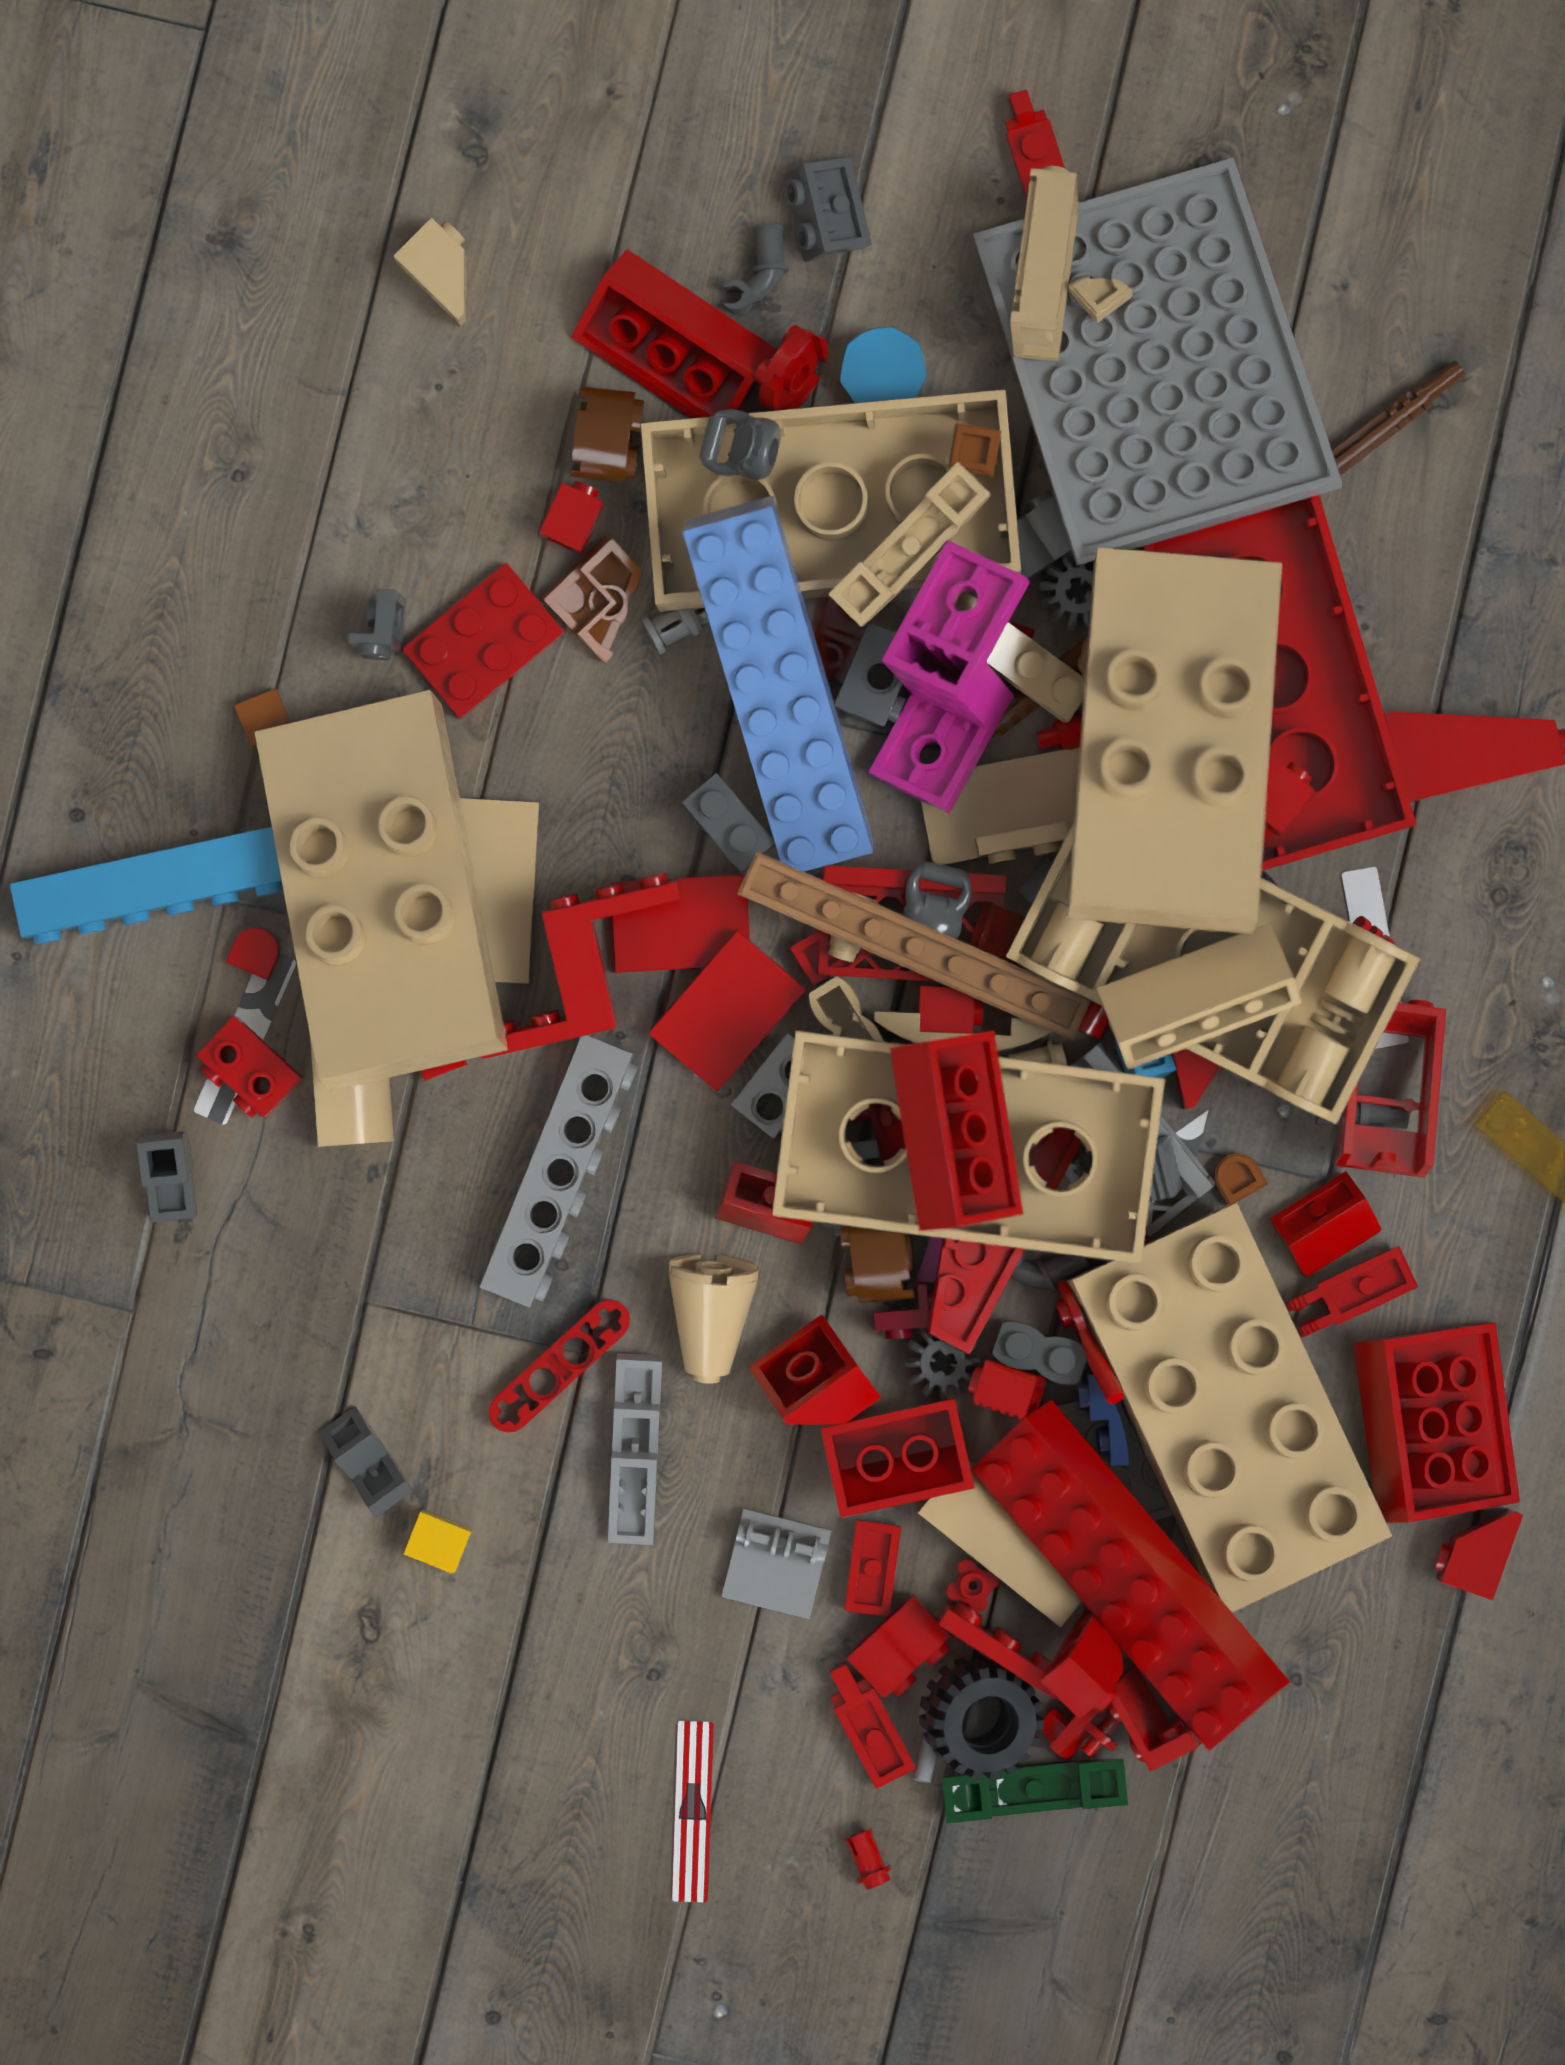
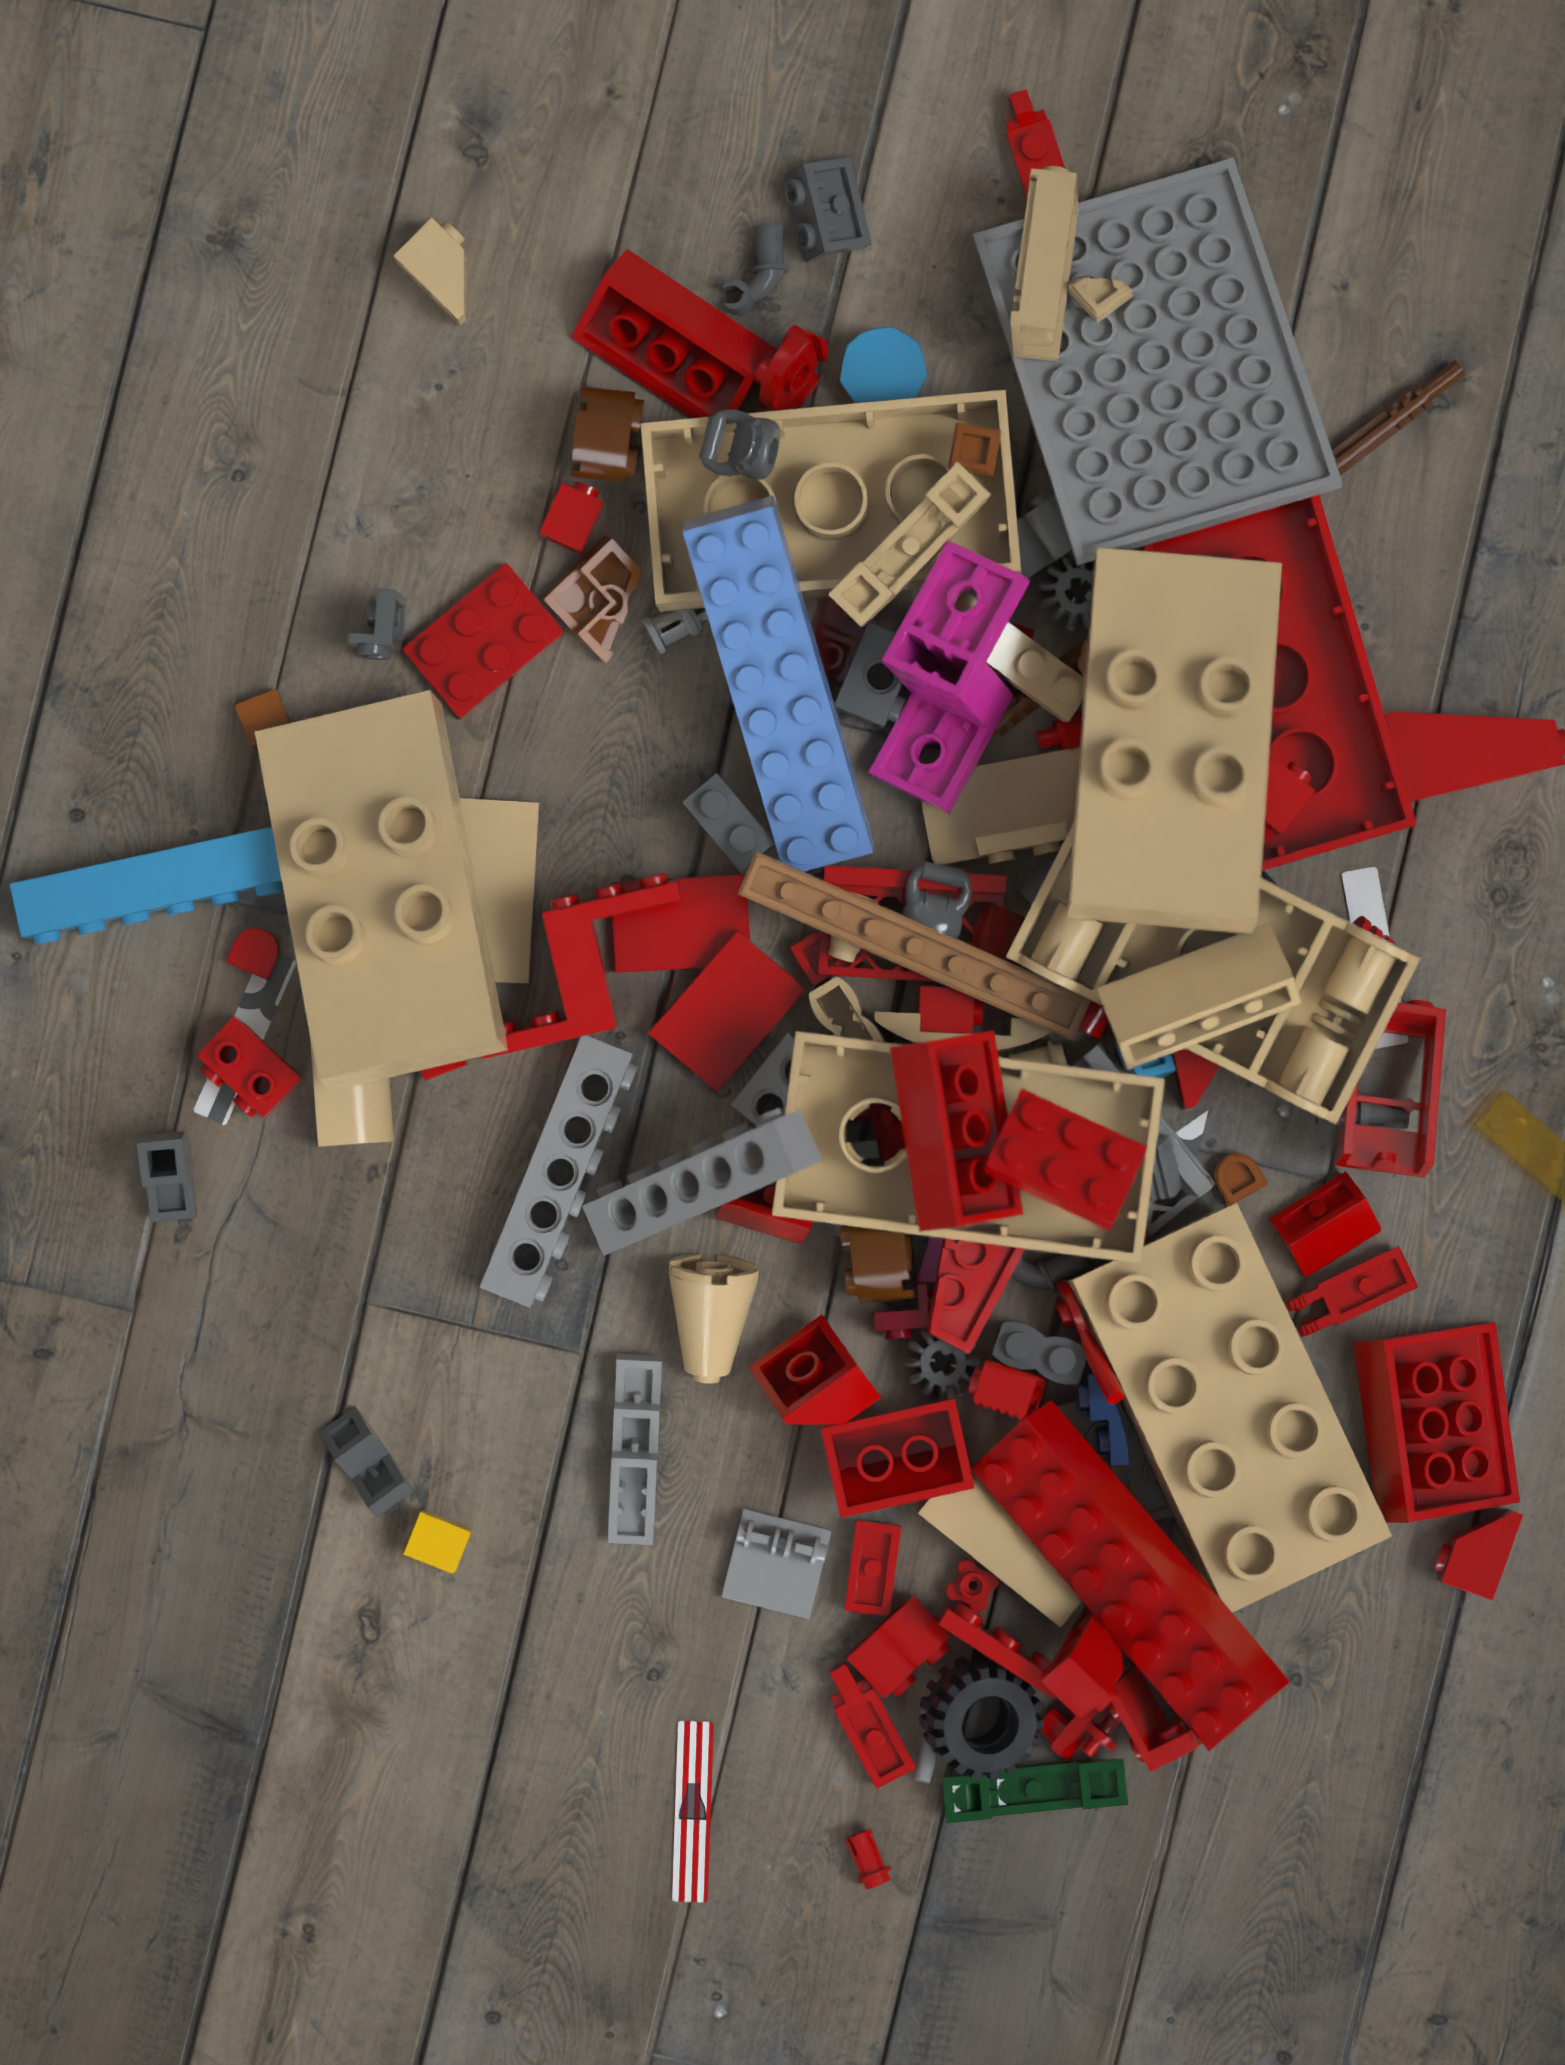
(557, 1363): red beam -> none
(703, 1181): none -> light grey brick
(1065, 1159): none -> red plate

